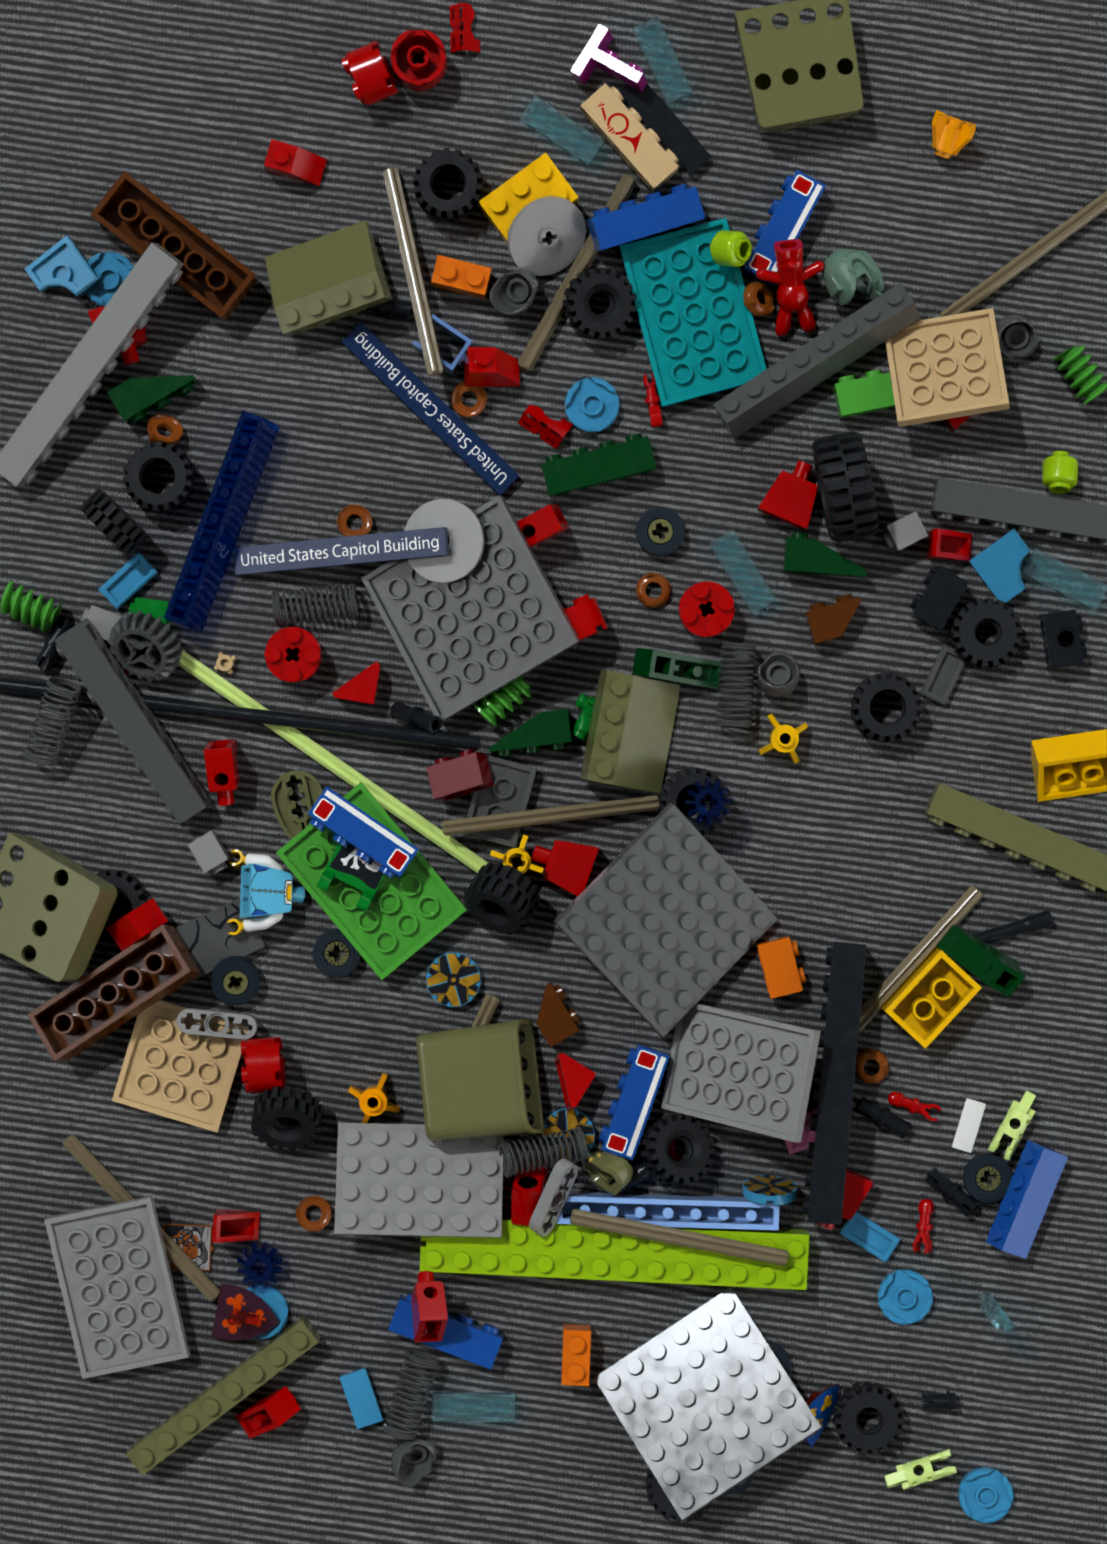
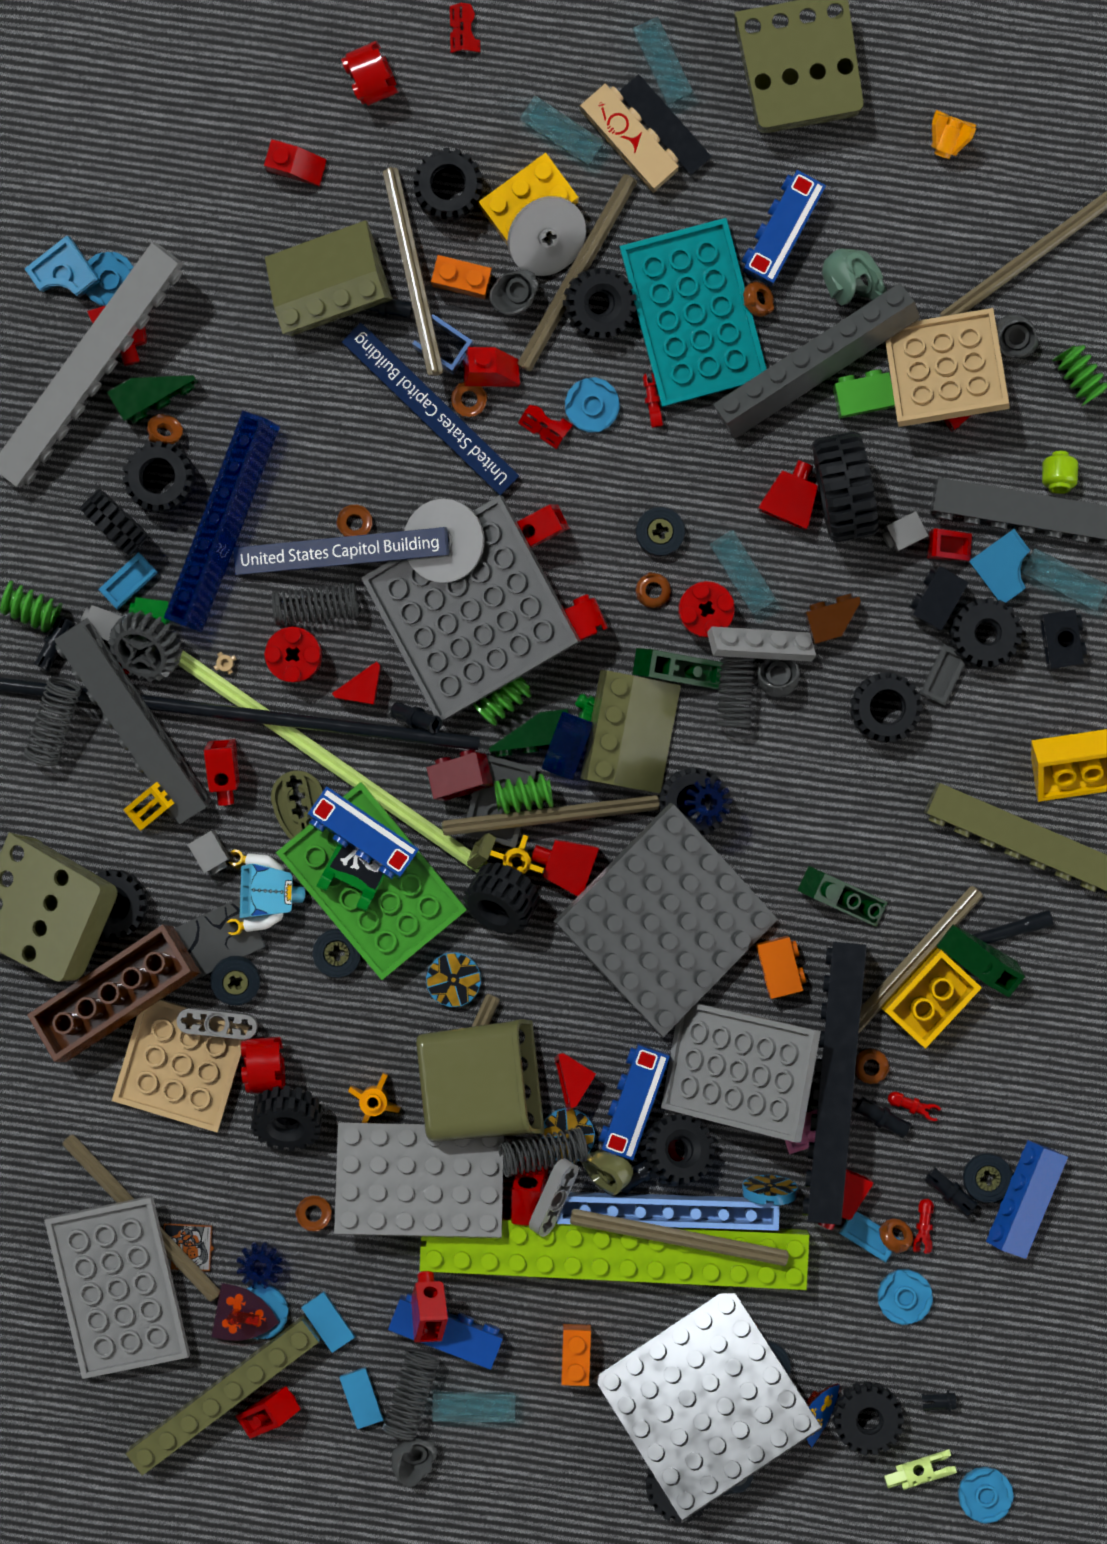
(137, 924): red slope -> none
(159, 797): none -> yellow tile
(208, 270): reddish brown brick -> none
(235, 1225): red slope -> none
(328, 1321): none -> dark azure tile
(418, 43): red brick -> none
(481, 851): none -> olive tile
(523, 794): none -> bright green piece
(554, 1018): reddish brown slope -> none
(567, 745): none -> clear blue panel
(595, 56): bracket -> none
(598, 466): dark green brick -> none
(646, 218): blue brick -> none
(730, 248): lime head -> none
(761, 644): none -> light grey plate
(775, 742): yellow brick -> none
(792, 291): red animal -> none
(813, 557): dark green slope -> none
(842, 896): none -> dark green slope
(890, 1240): none -> dark orange piece
(968, 1125): white sticker -> none
(996, 1313): clear light blue plate -> none
(1024, 1114): yellowish green hinge -> none

